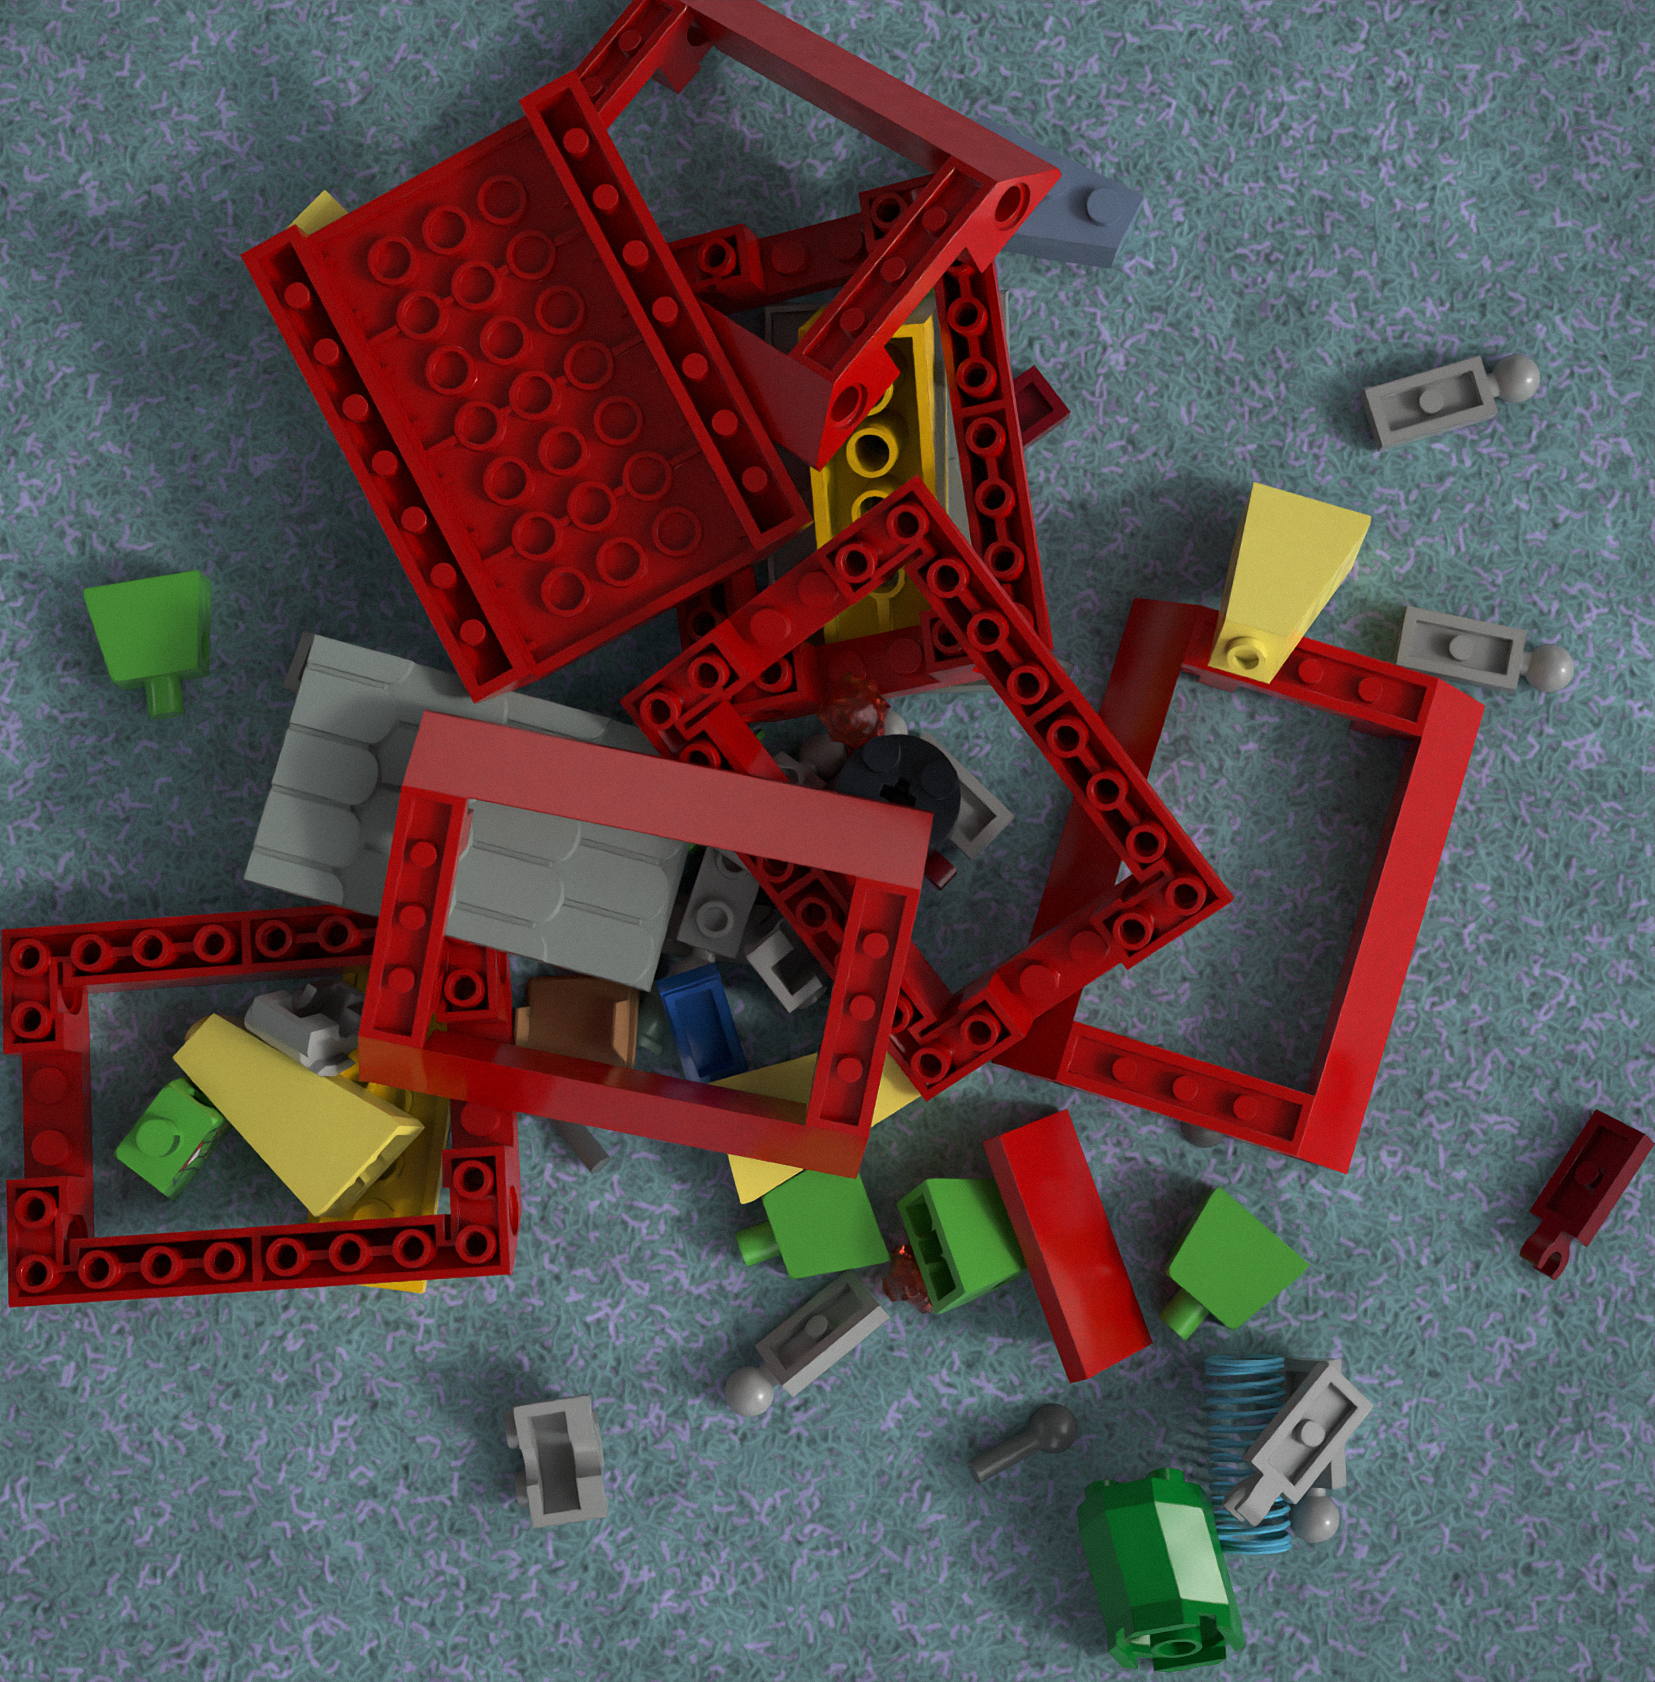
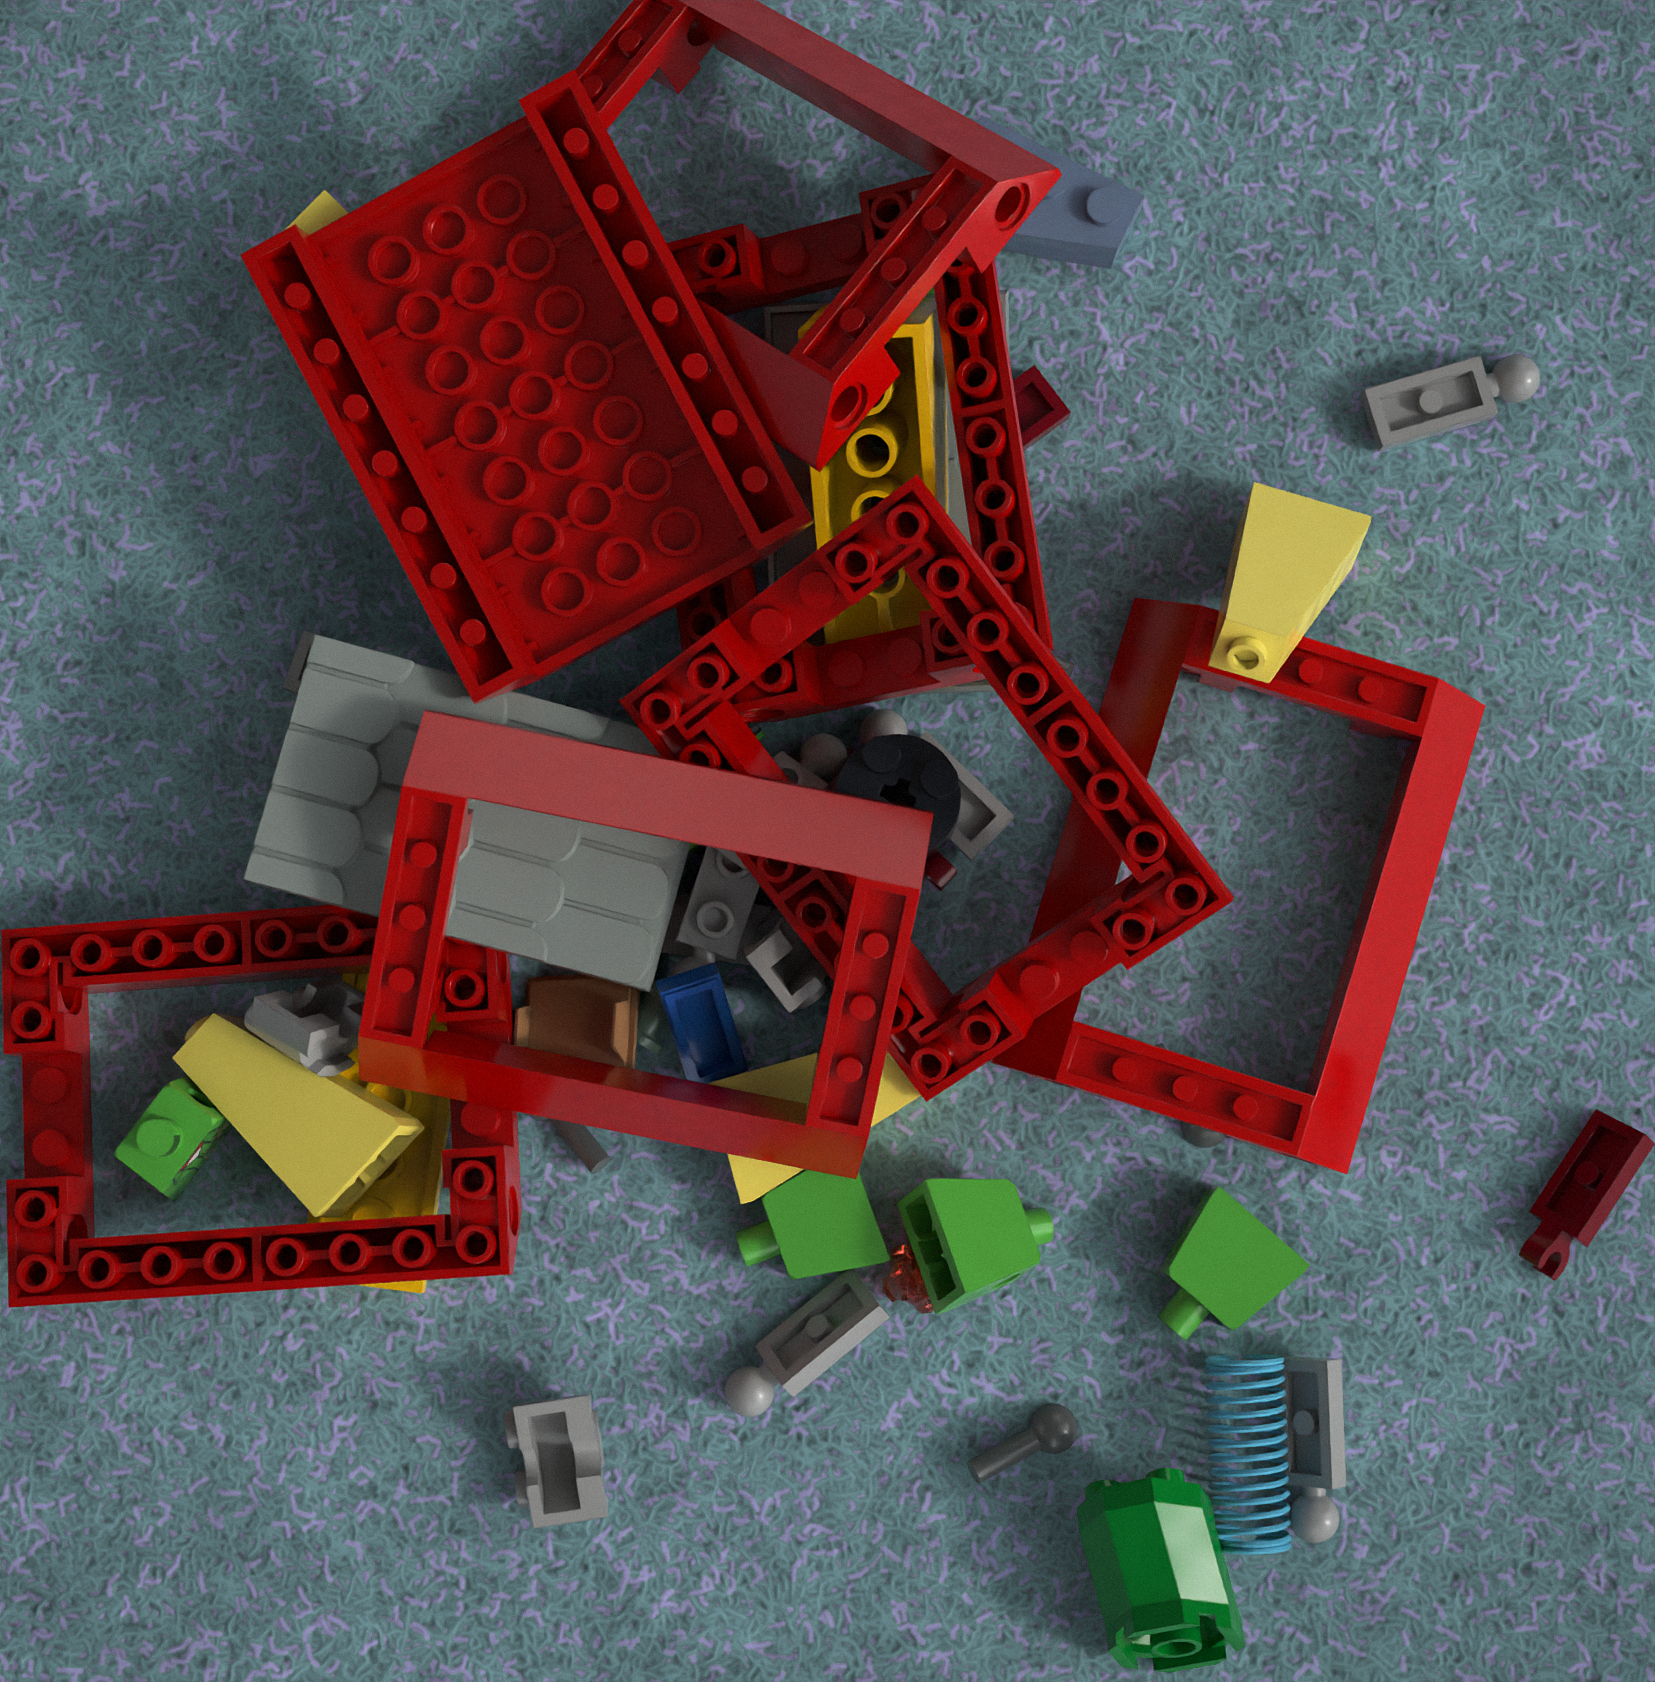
(154, 635): bright green torso -> none
(853, 710): clear red piece -> none
(1067, 1245): red tile -> none
(1298, 1443): light grey plate -> none
(1477, 652): light grey plate -> none

